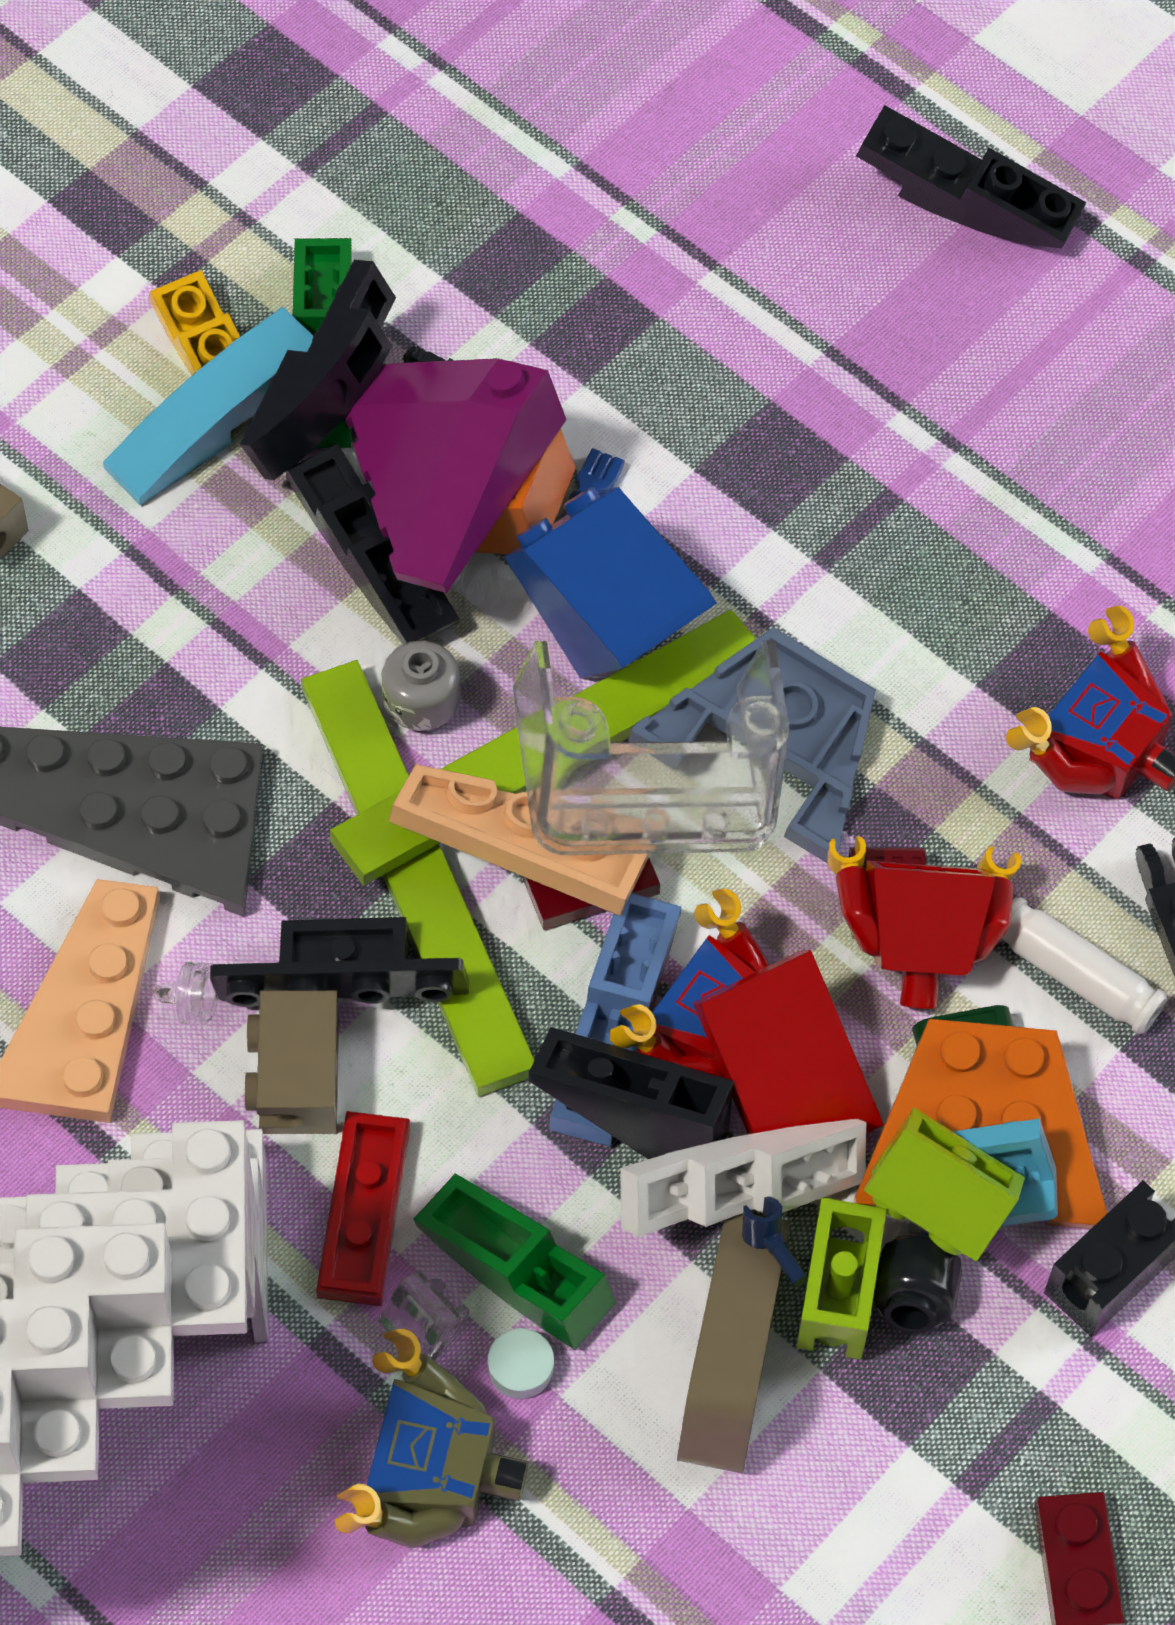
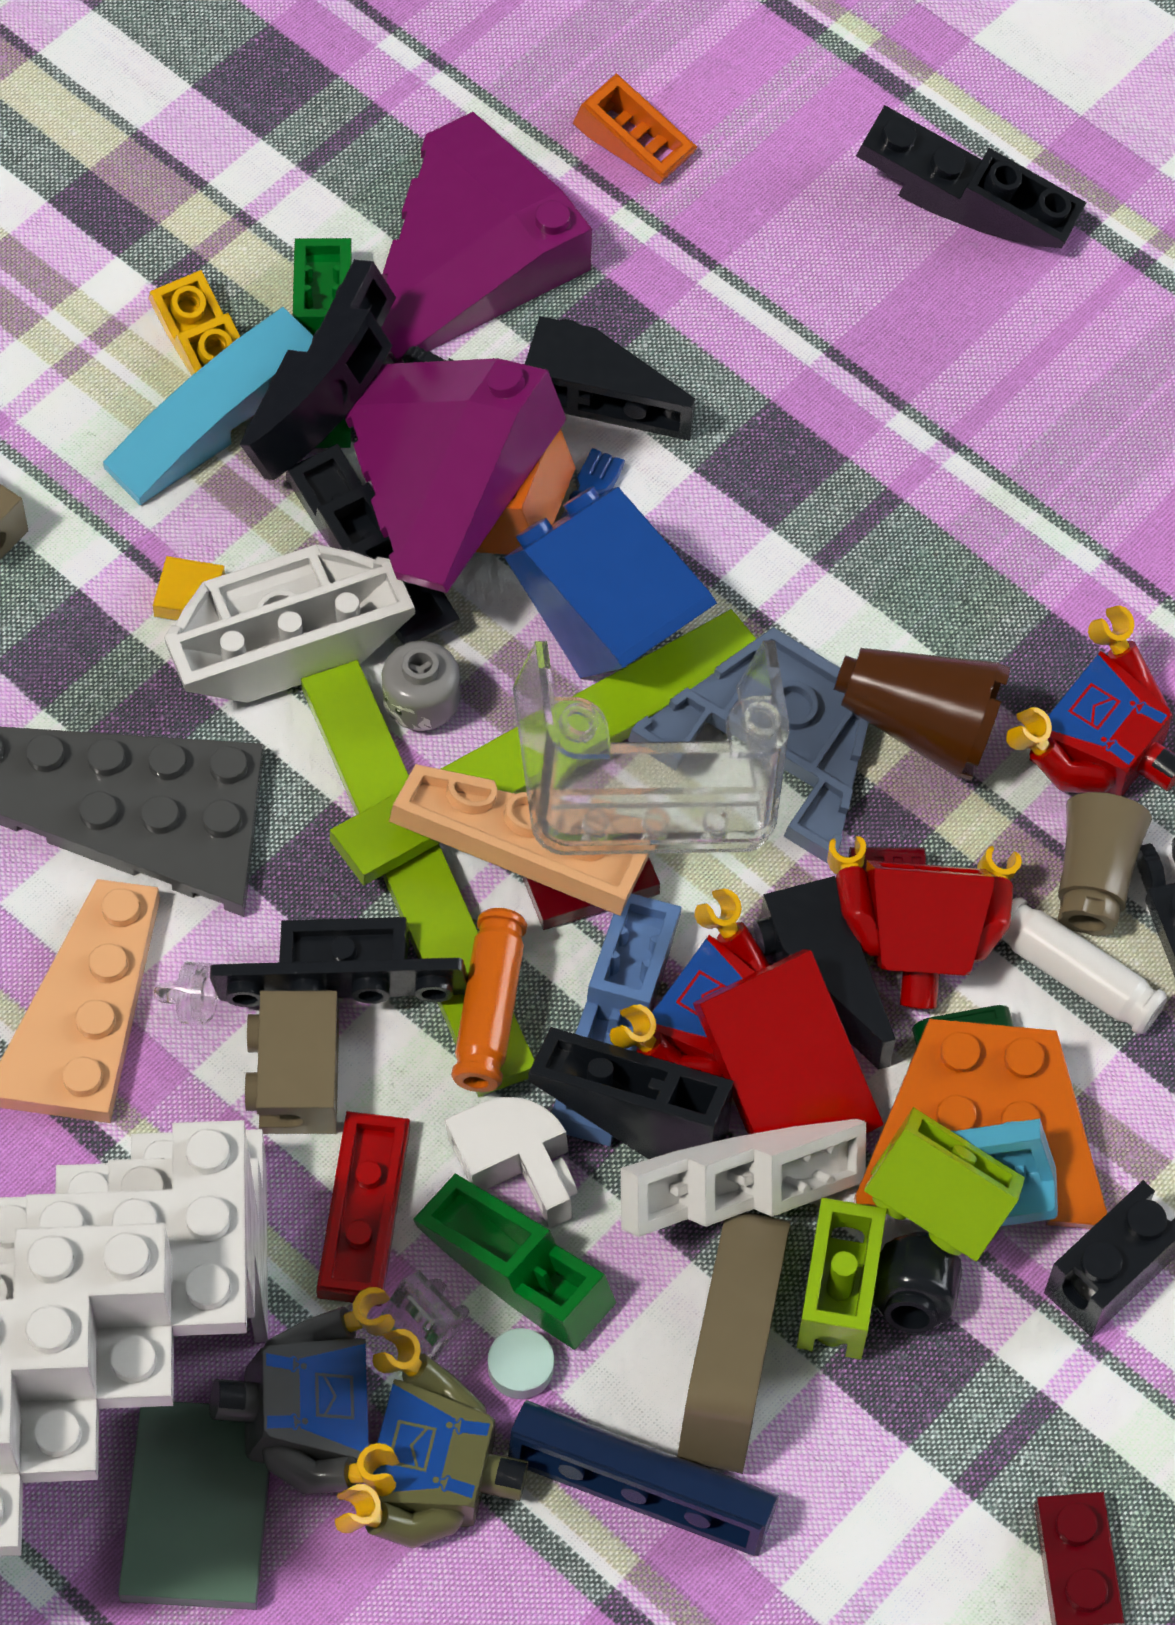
(179, 583): none -> yellow tile
(193, 1512): none -> sand green tile
(285, 622): none -> white wedge
(309, 1402): none -> torso
(477, 238): none -> magenta slope
(489, 1000): none -> orange axle
(513, 1139): none -> white brick
(607, 382): none -> black slope
(632, 108): none -> orange slope
(642, 1478): none -> dark blue brick
(766, 1233): dark blue hand -> none
(813, 920): none -> black slope
(926, 702): none -> reddish brown cone
(1099, 860): none -> dark tan plant

